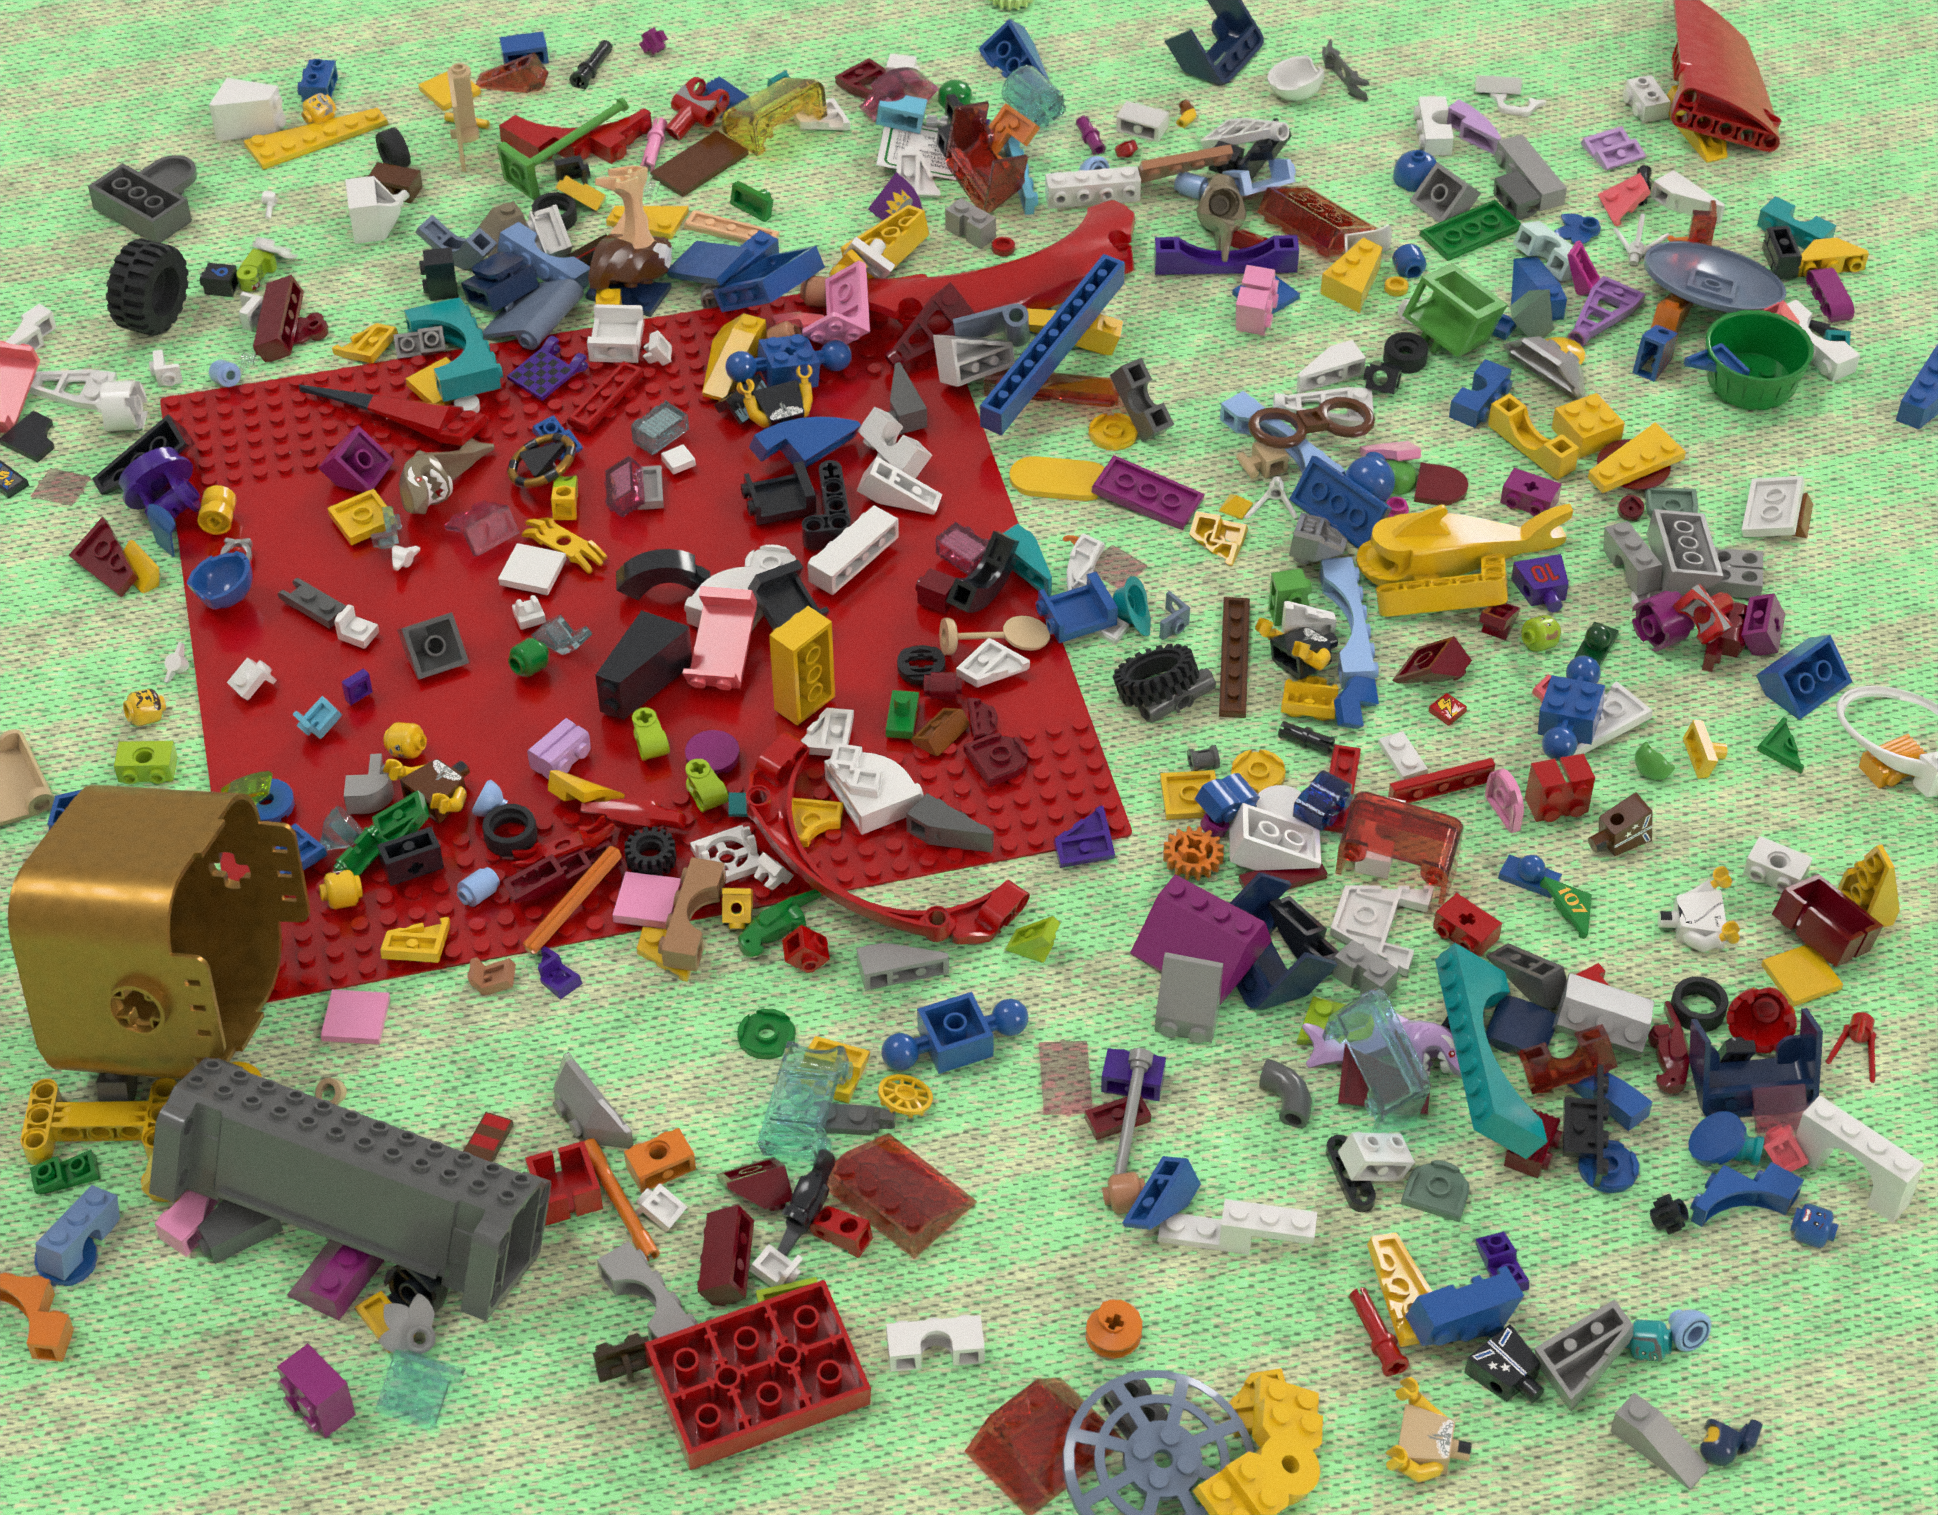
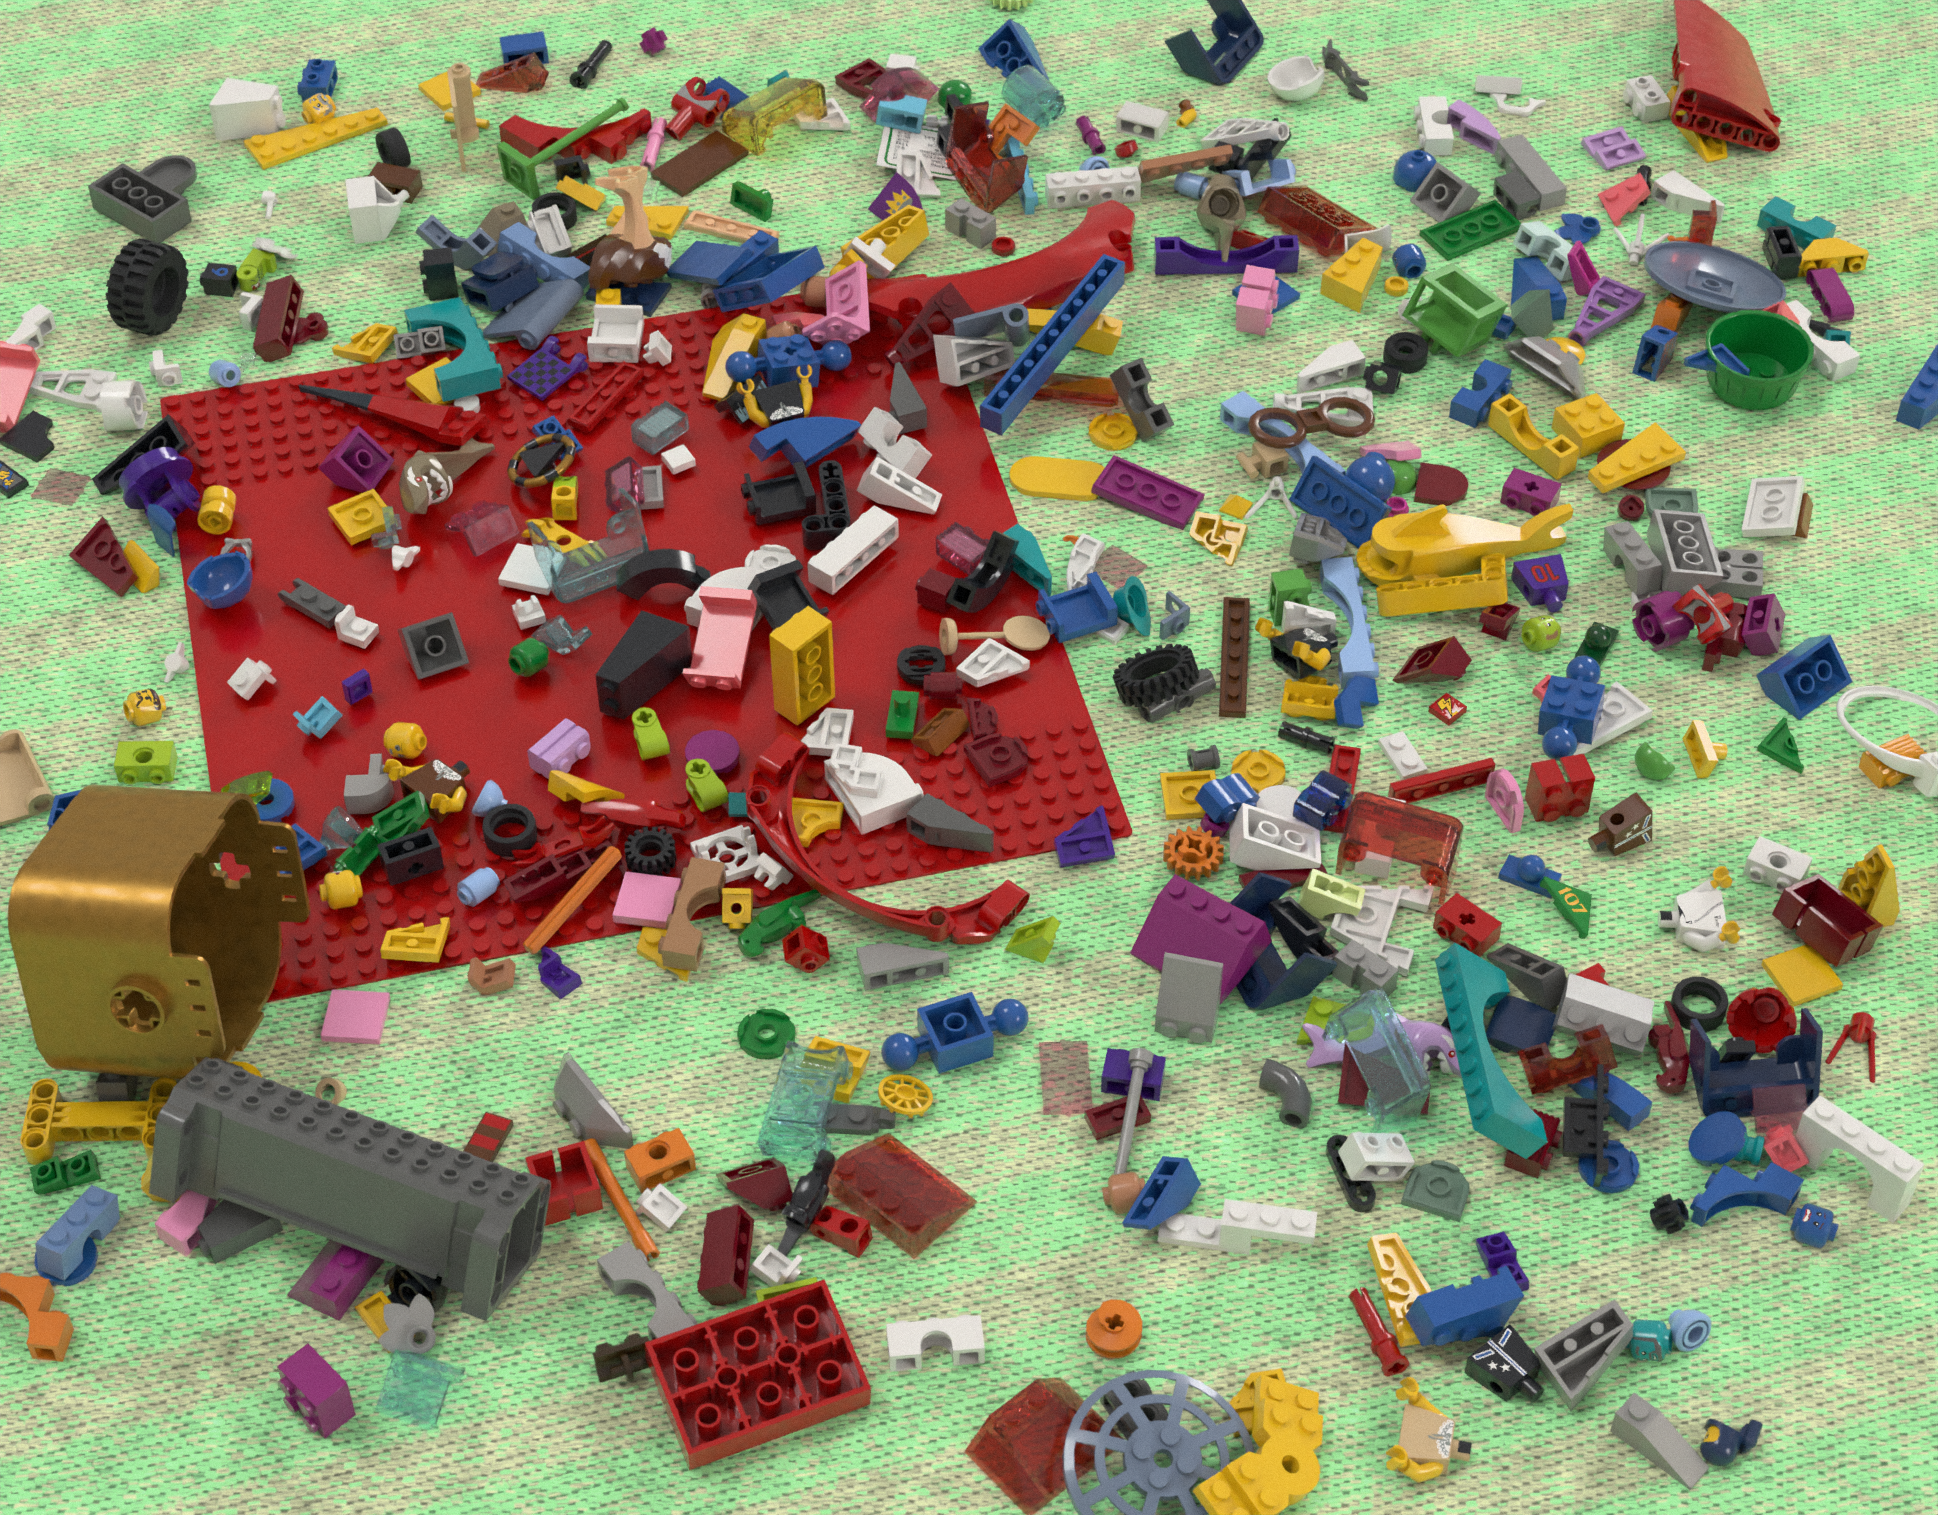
(595, 564): none -> clear light blue windscreen
(1328, 895): none -> yellowish green arch

